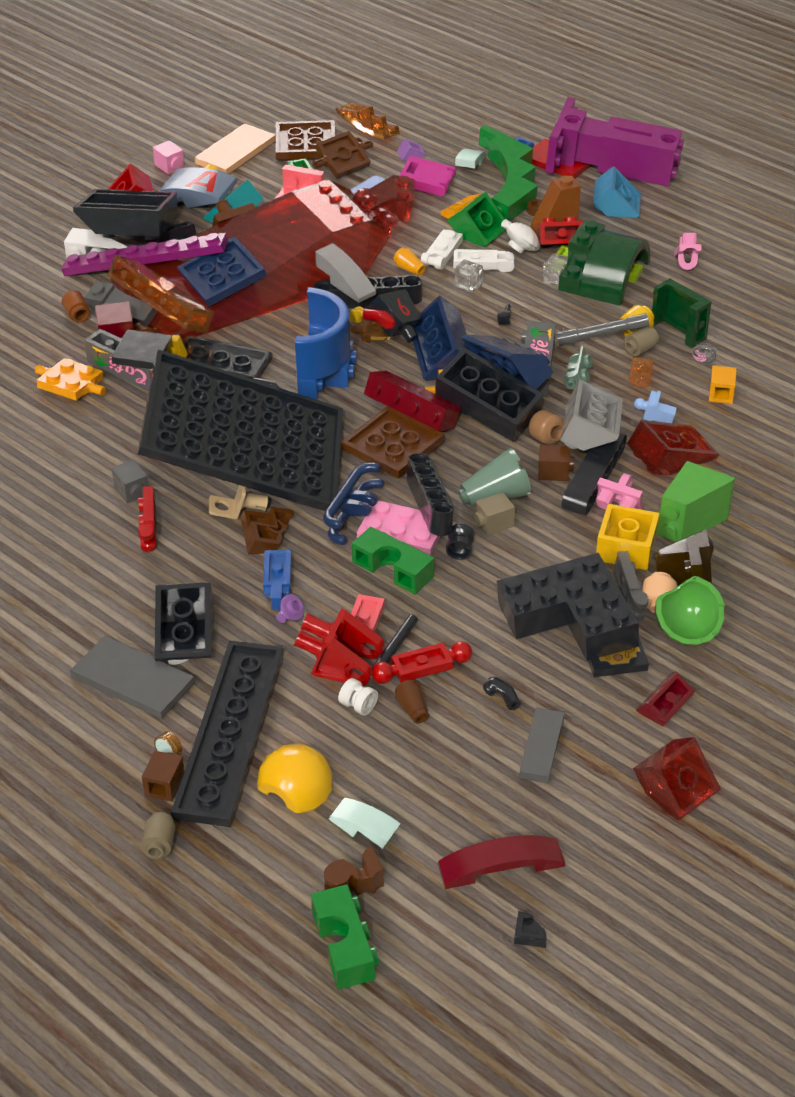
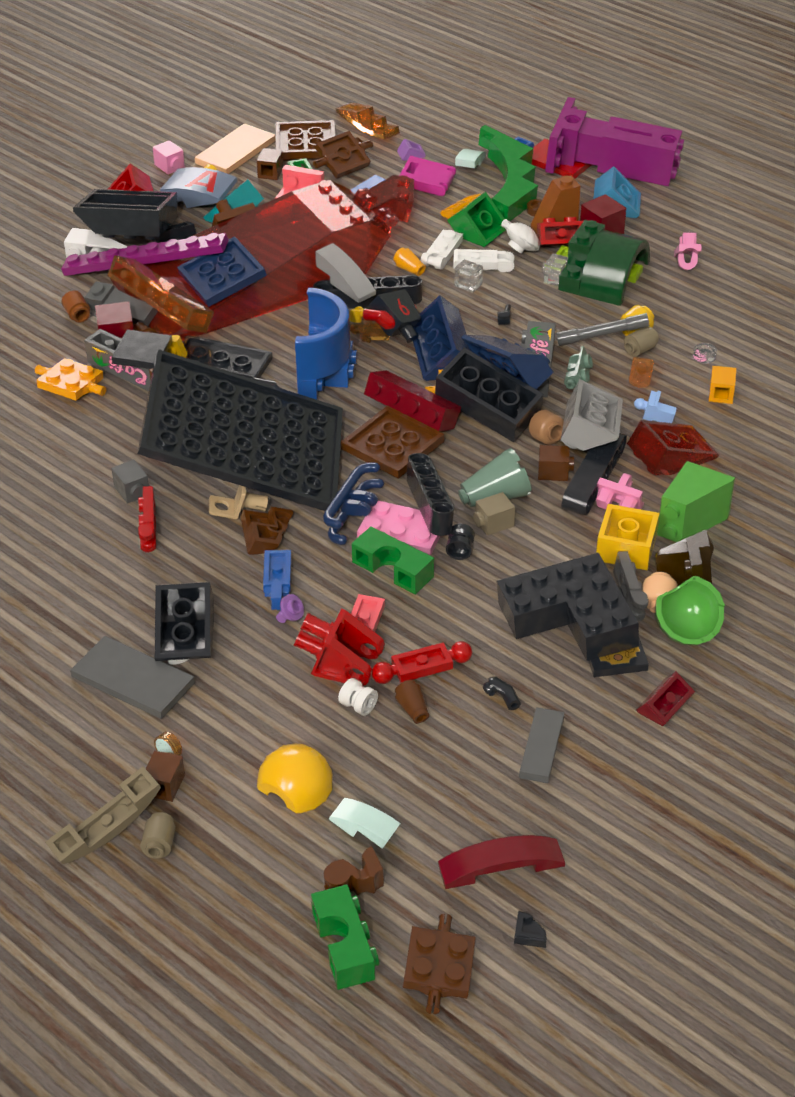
(108, 821): none -> dark tan slope
(228, 734): black plate -> none
(270, 164): none -> reddish brown brick
(398, 639): black bar -> none
(439, 963): none -> reddish brown plate
(606, 212): none -> dark red head
(677, 777): clear red slope -> none
(682, 310): dark green panel -> none

